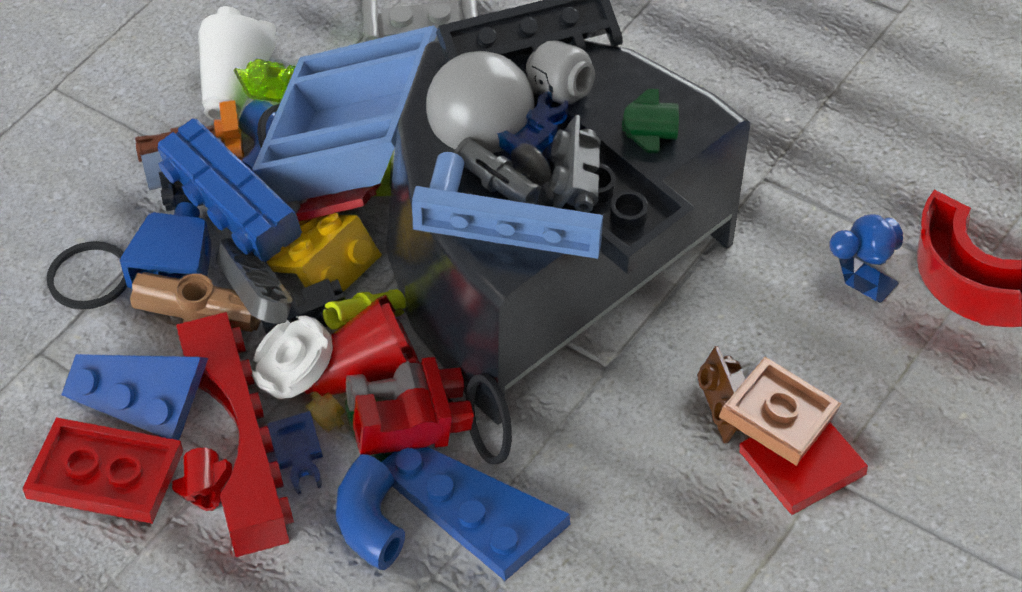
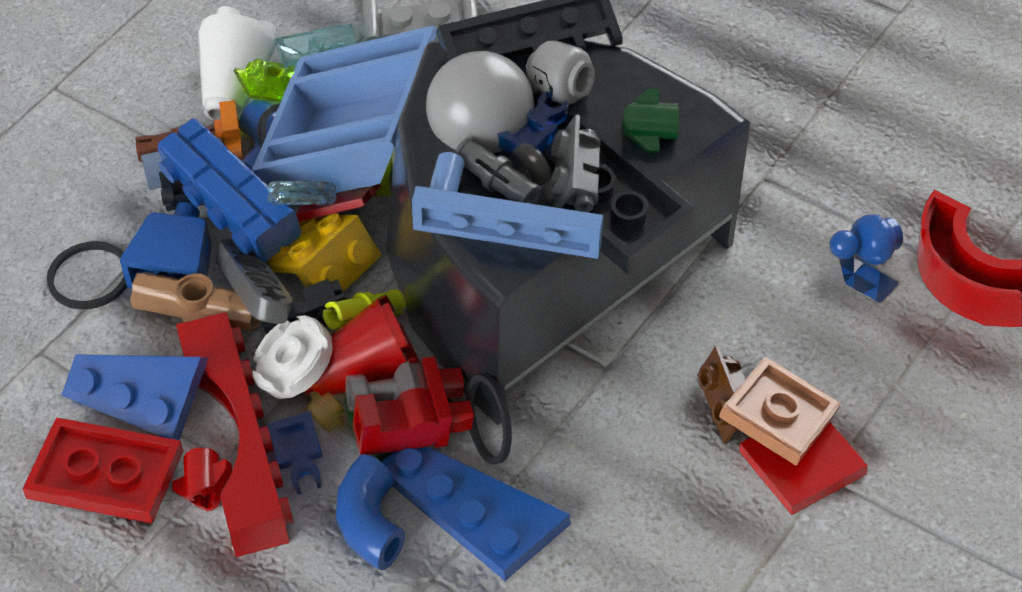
(294, 46): none -> clear light blue slope
(301, 193): none -> clear light blue axle

